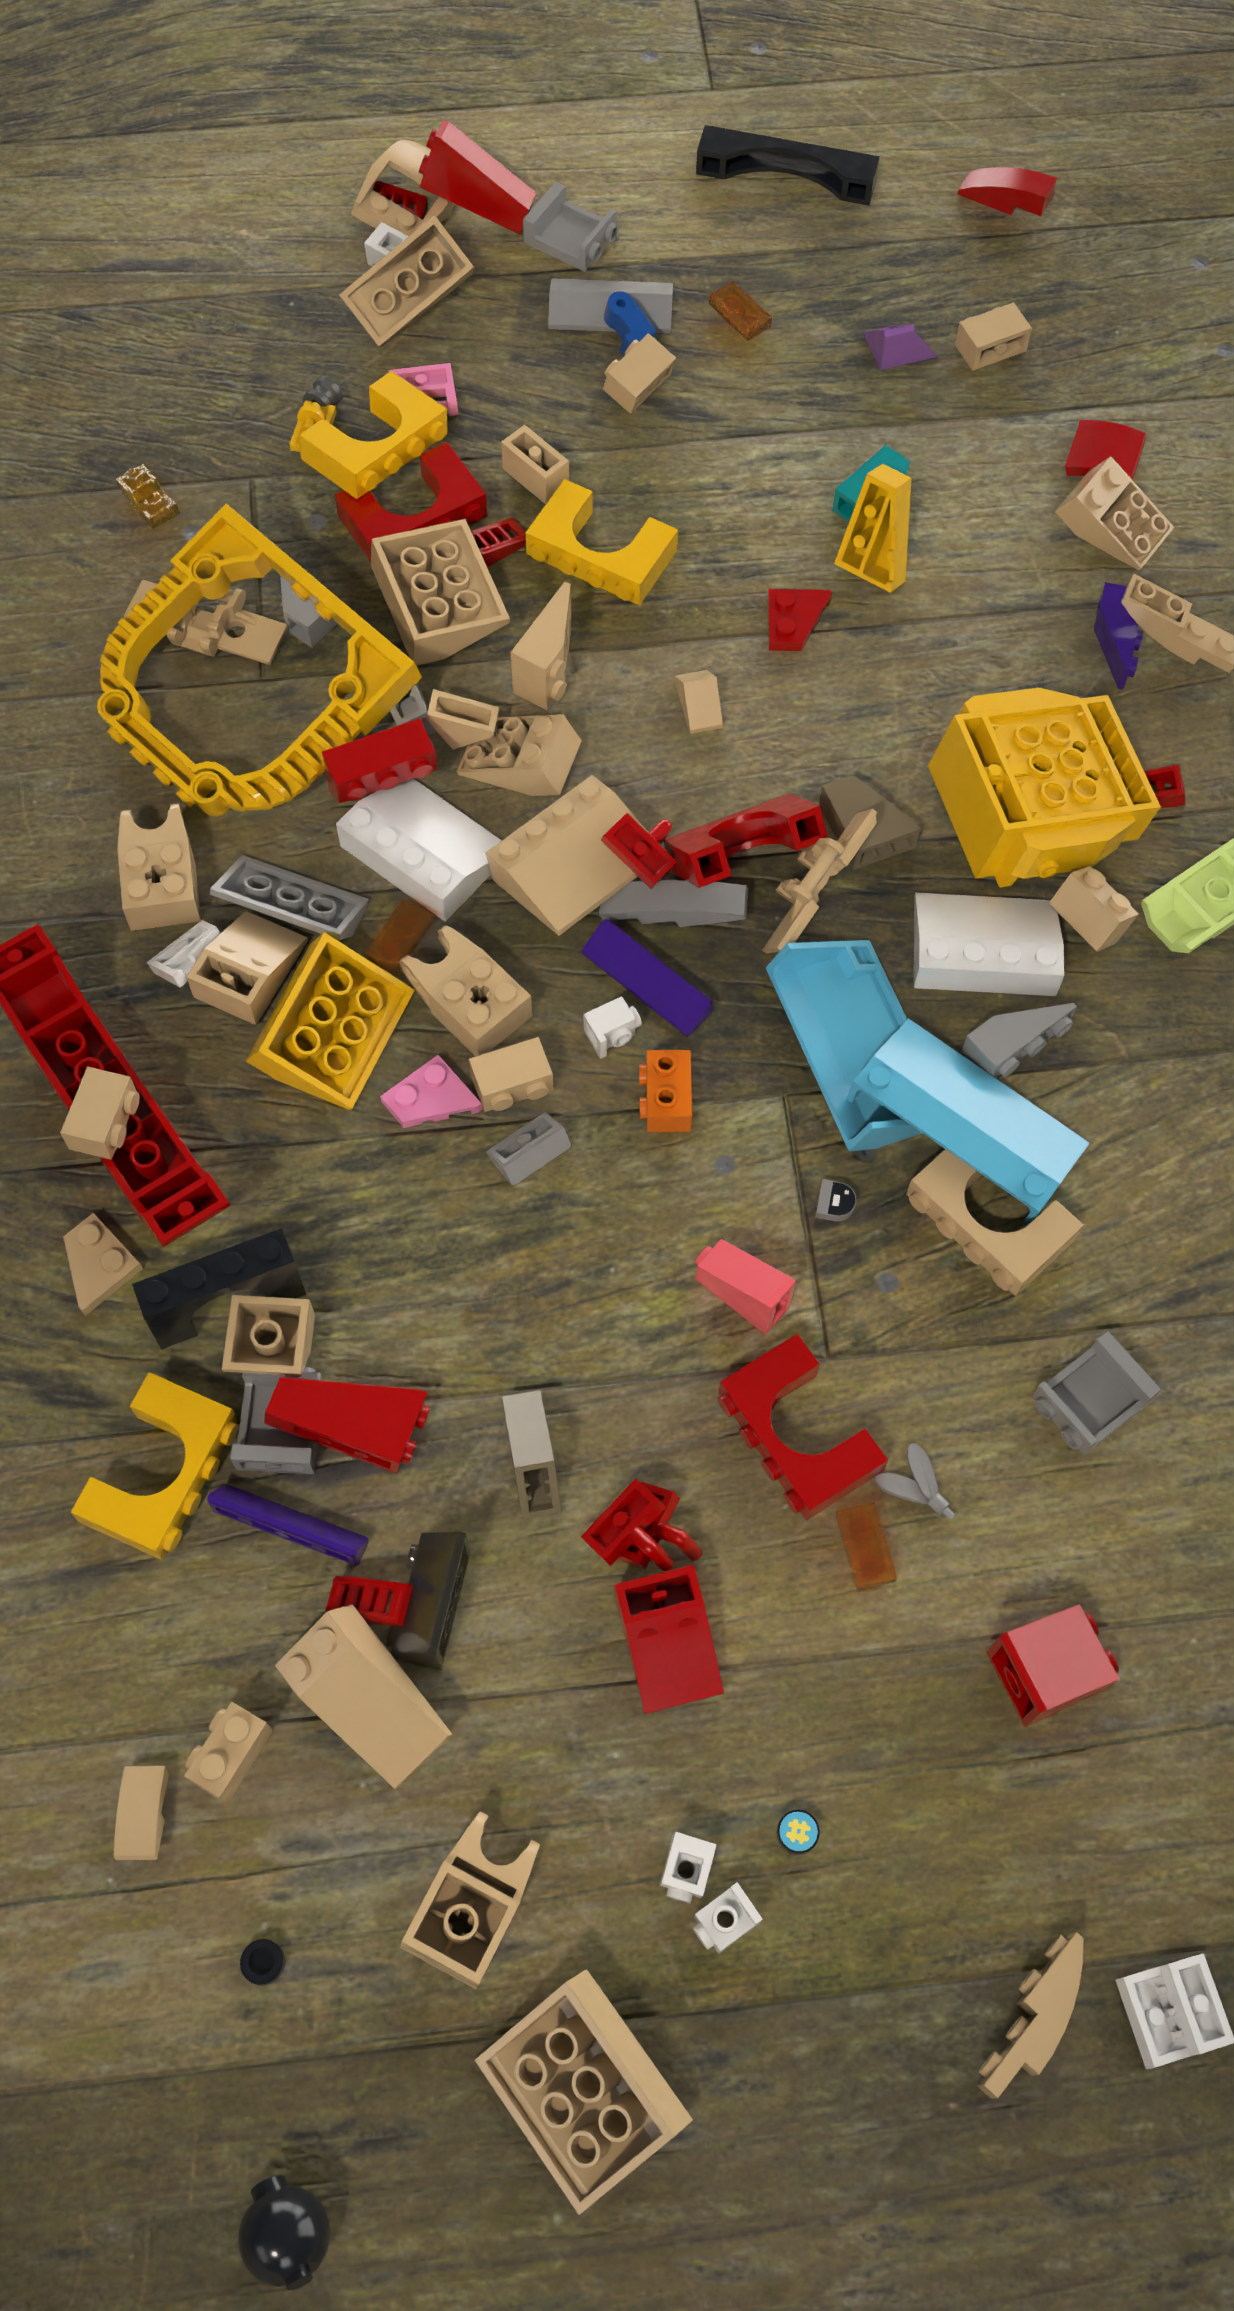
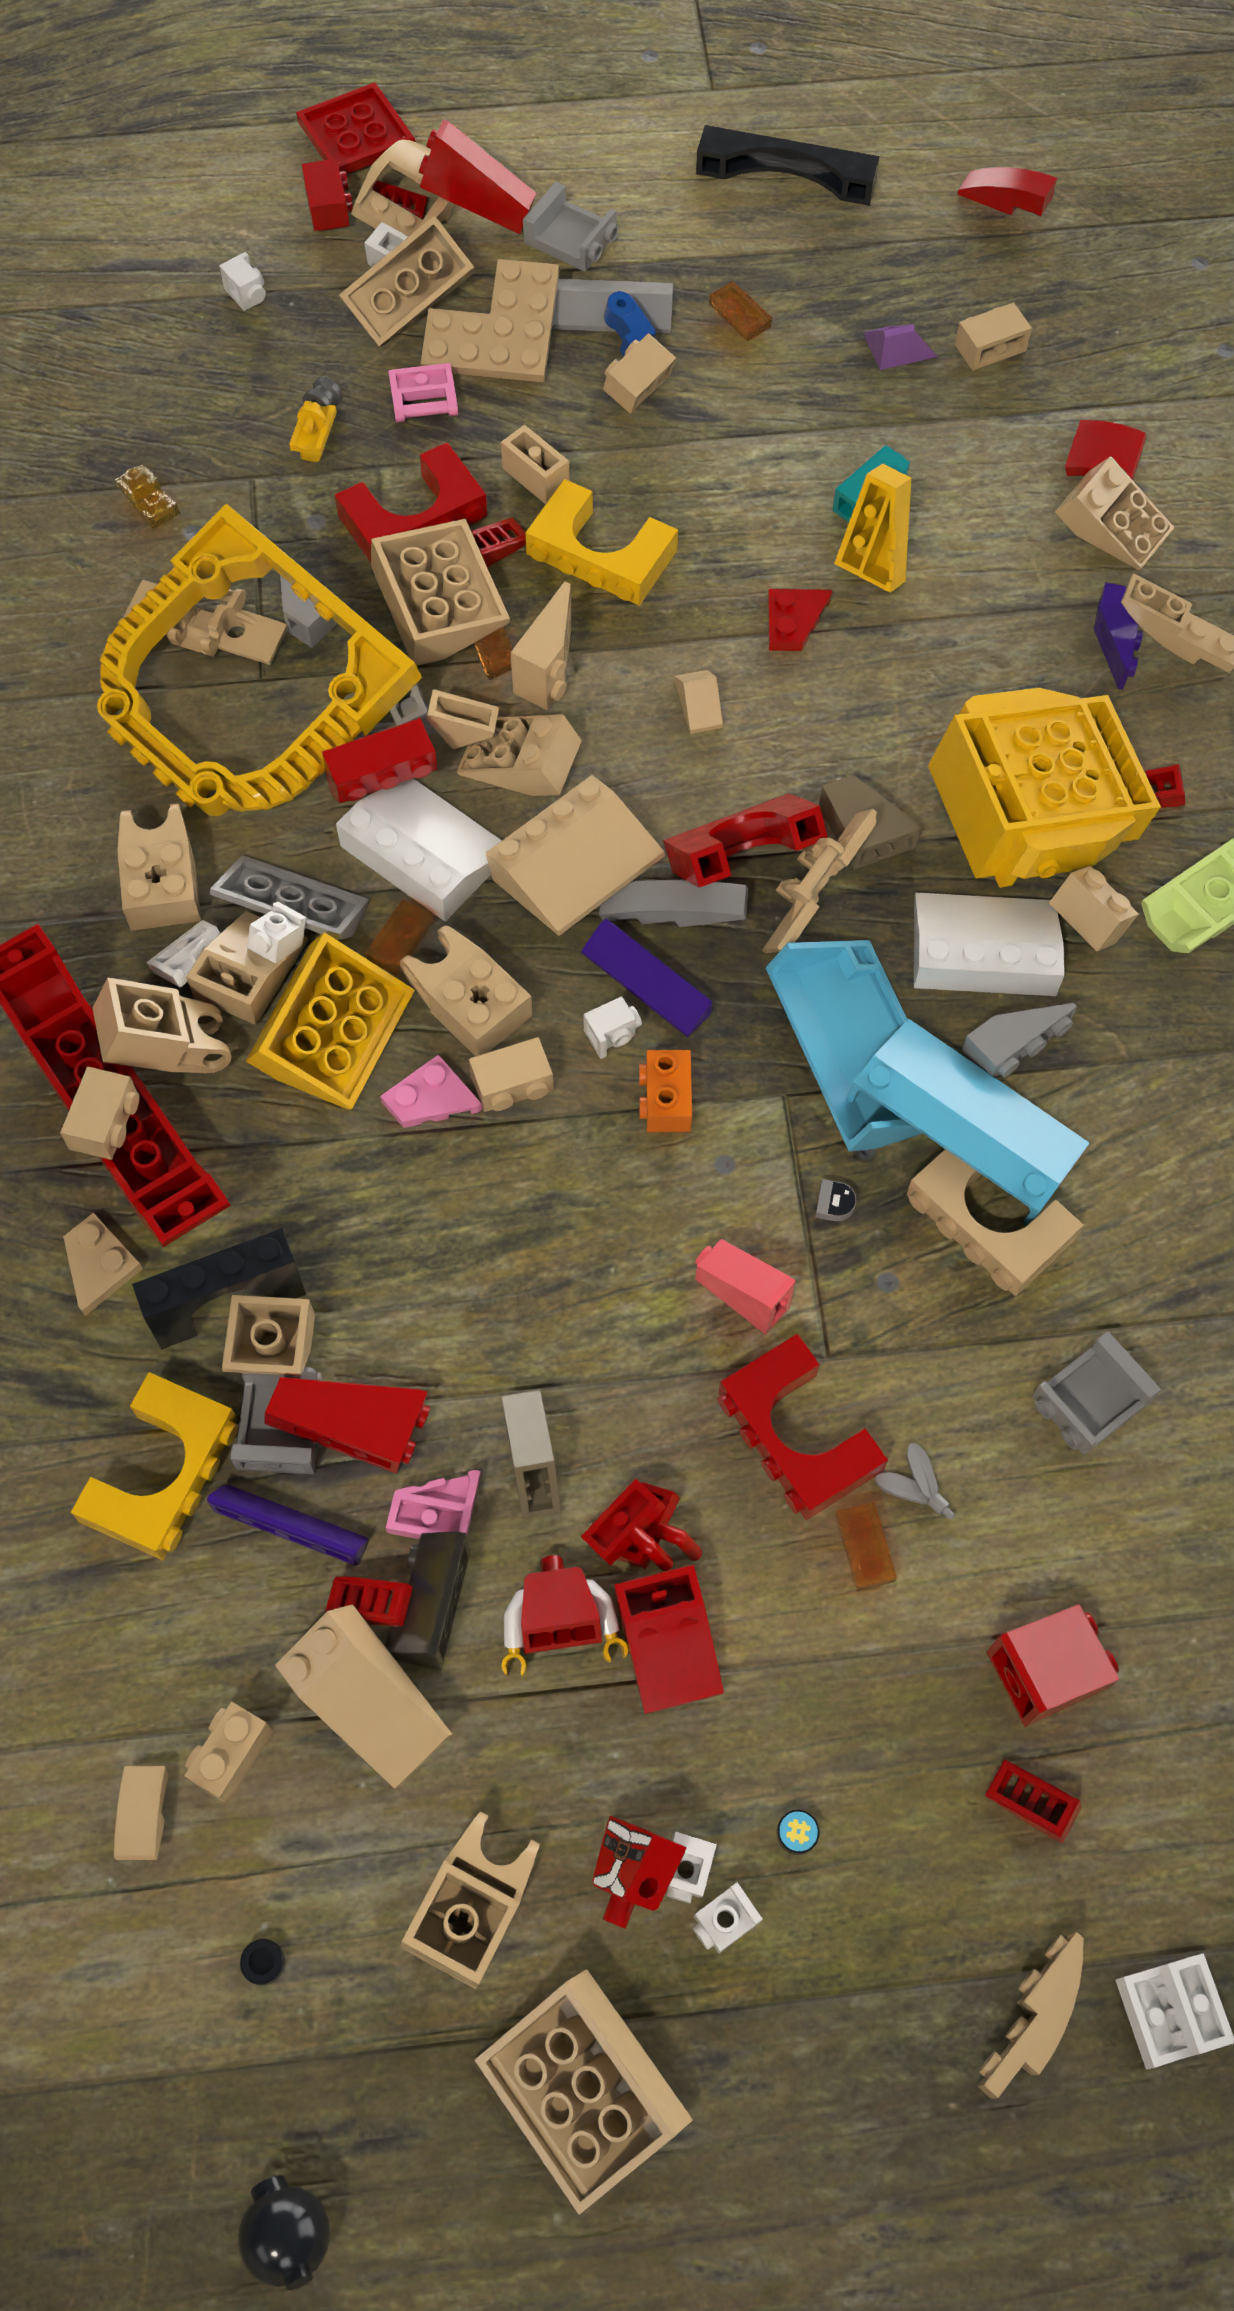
(157, 1029): none -> tan brick
(243, 281): none -> white brick
(277, 933): none -> white brick
(326, 194): none -> red brick
(354, 127): none -> red plate
(362, 464): yellow arch -> none
(434, 1507): none -> bright pink wing
(495, 653): none -> clear orange plate
(510, 339): none -> tan plate
(529, 1148): light grey slope -> none
(558, 1612): none -> red torso
(634, 1869): none -> red torso
(641, 849): red plate -> none
(1072, 1805): none -> red slope

